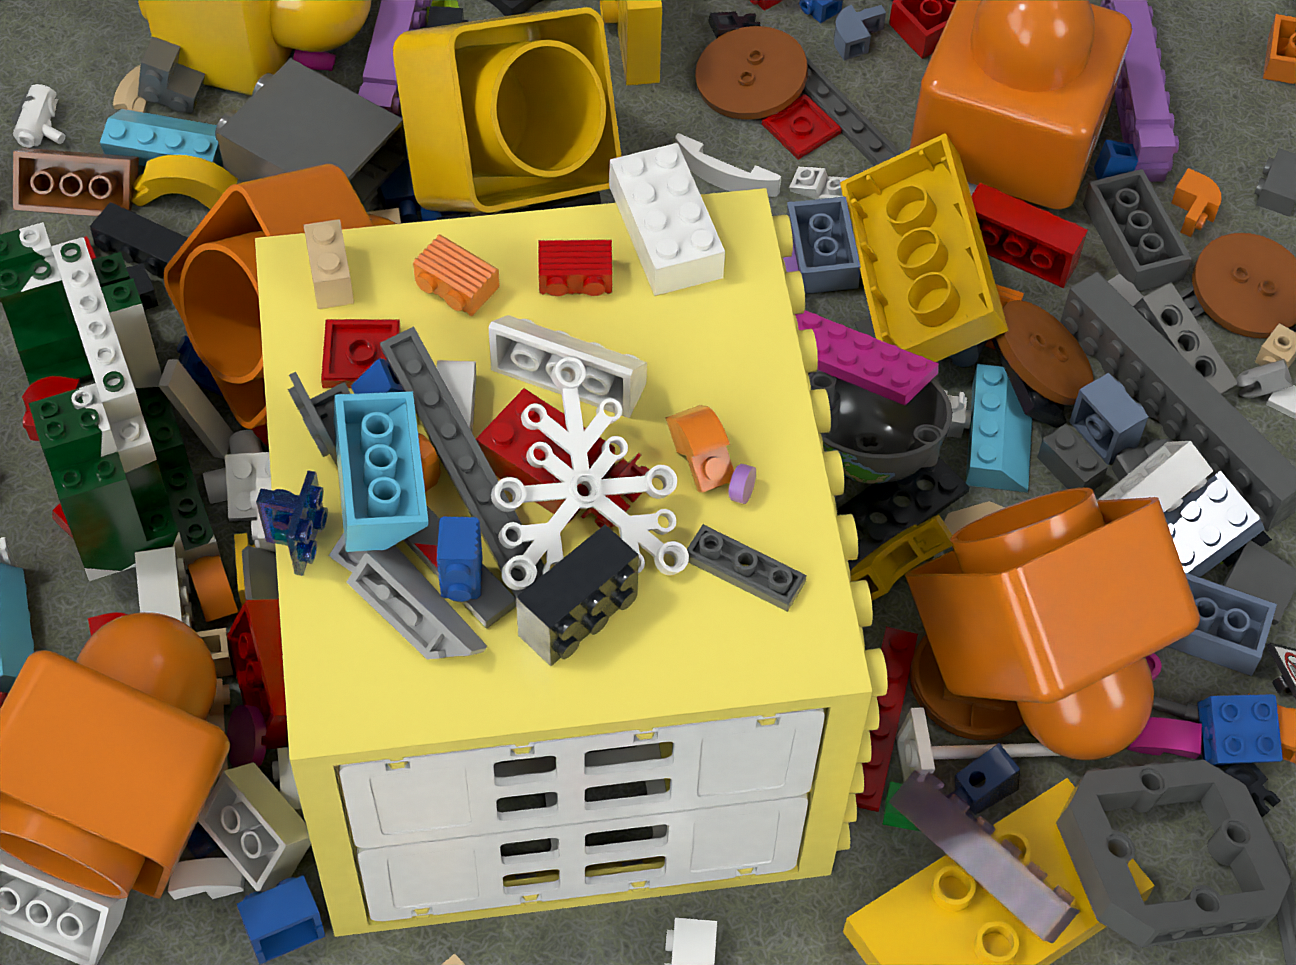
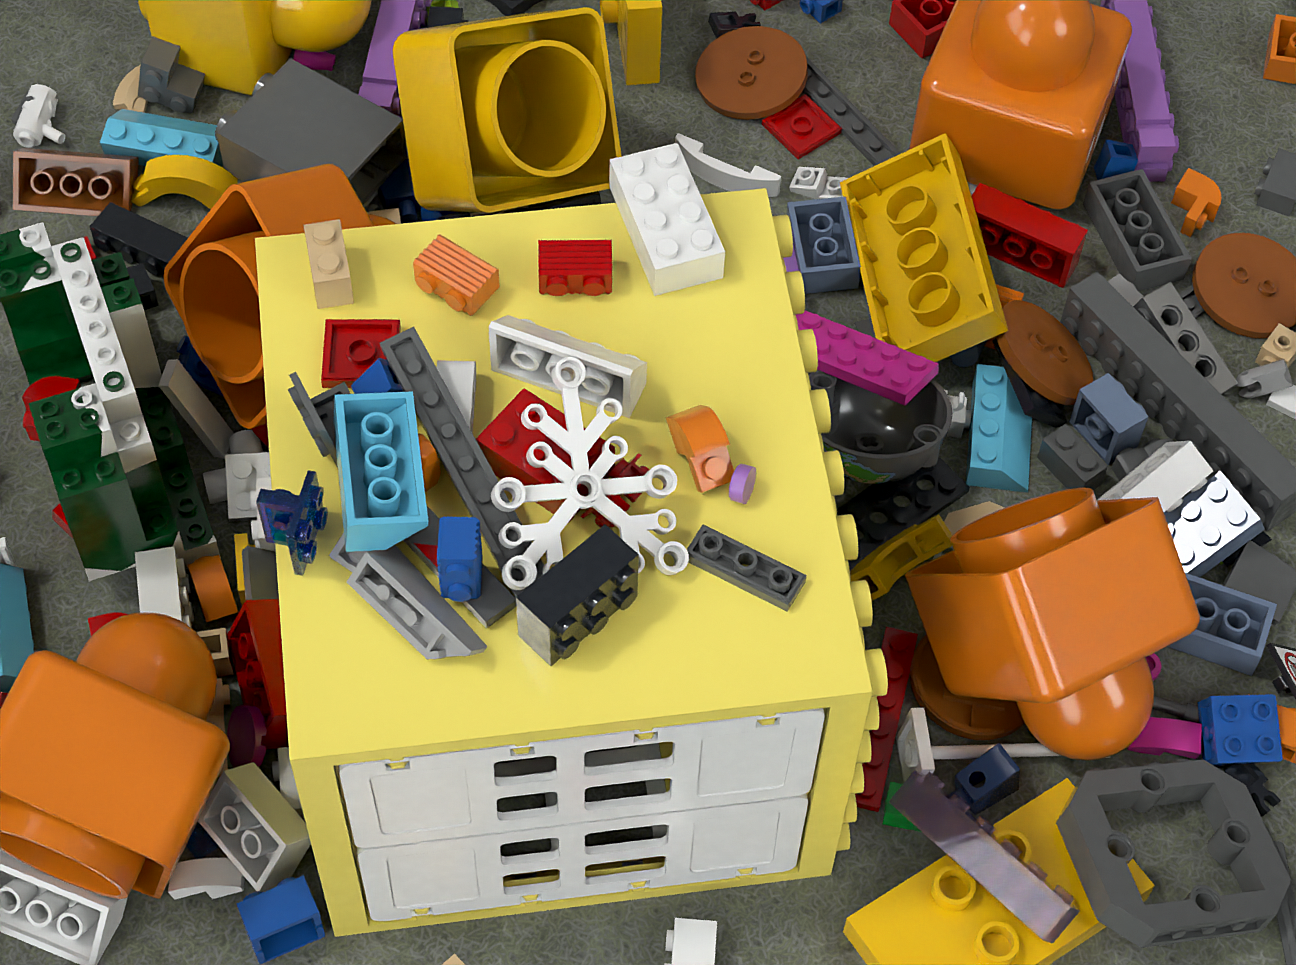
(854, 30): sand blue brick -> none

